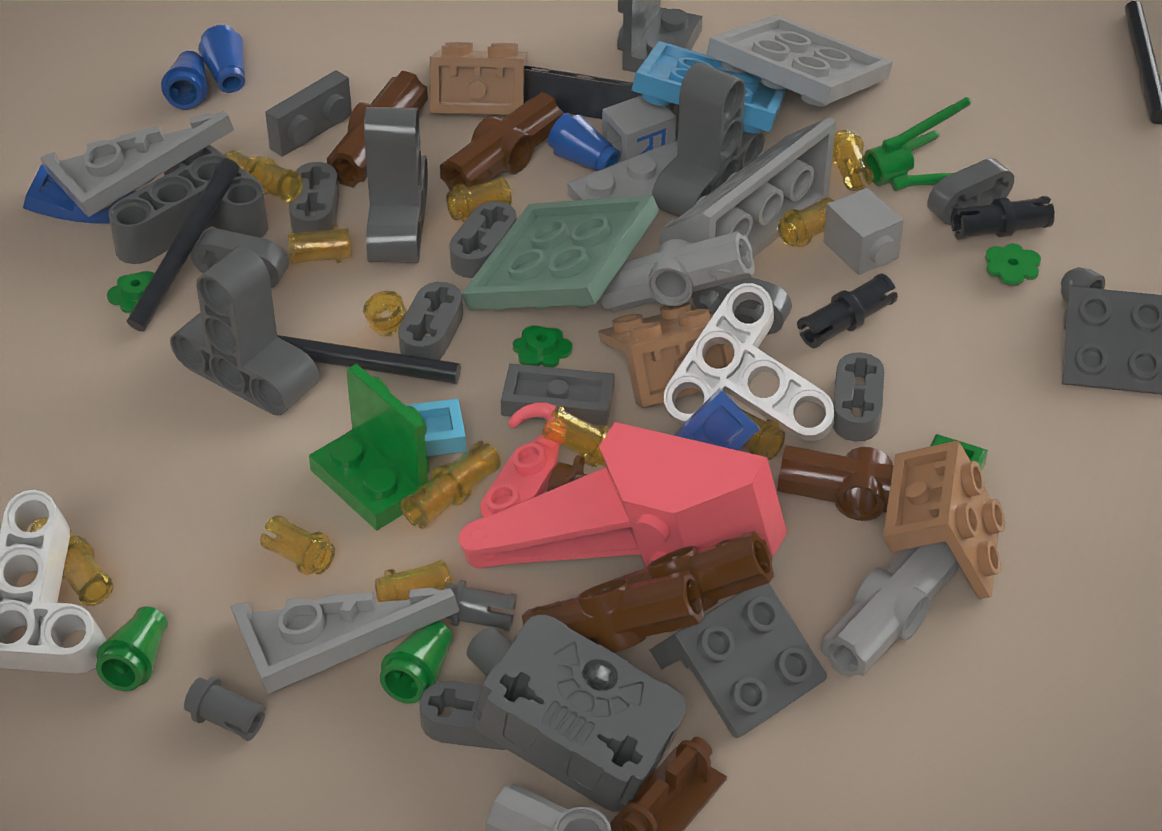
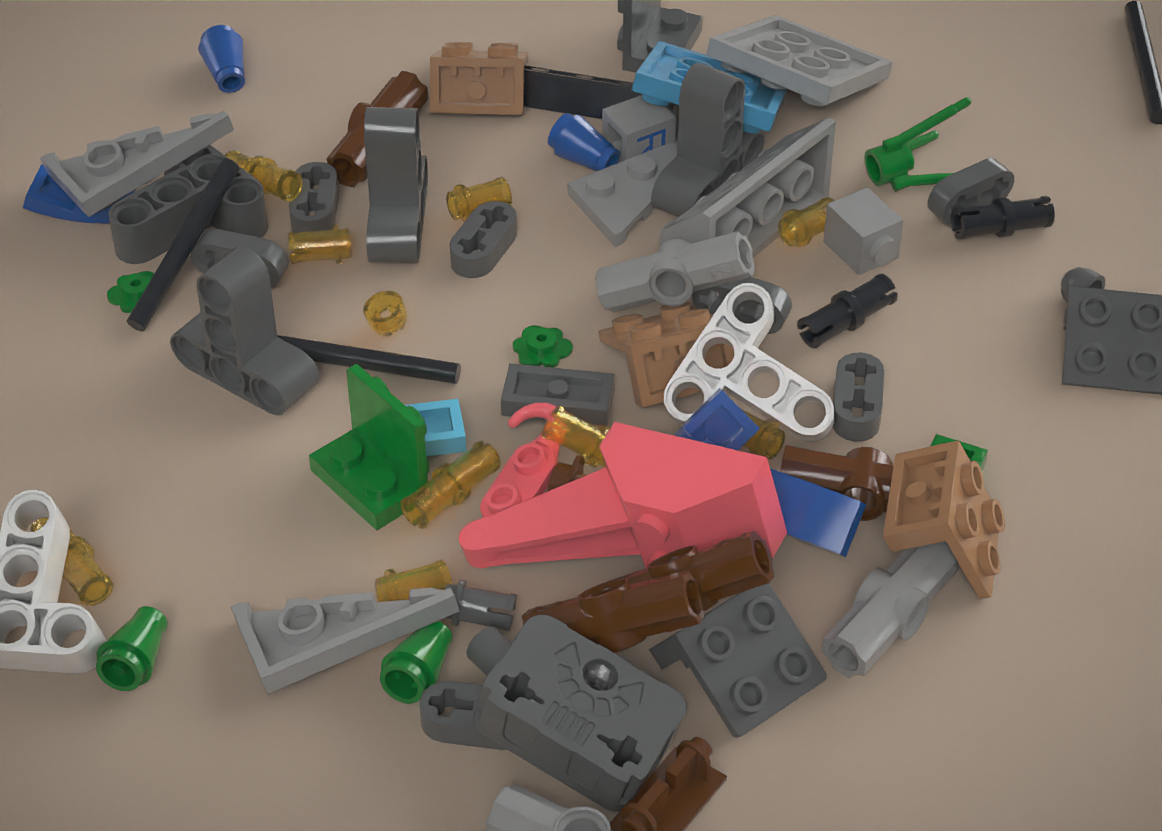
(185, 80): blue cone -> none
(224, 708): dark grey pin -> none
(308, 113): dark grey plate -> none
(309, 551): clear yellow pin -> none
(422, 320): dark grey beam -> none
(502, 143): reddish brown piece -> none
(561, 253): sand green plate -> none
(817, 513): none -> blue slope
(851, 160): clear yellow pin -> none
(1012, 263): green plant -> none

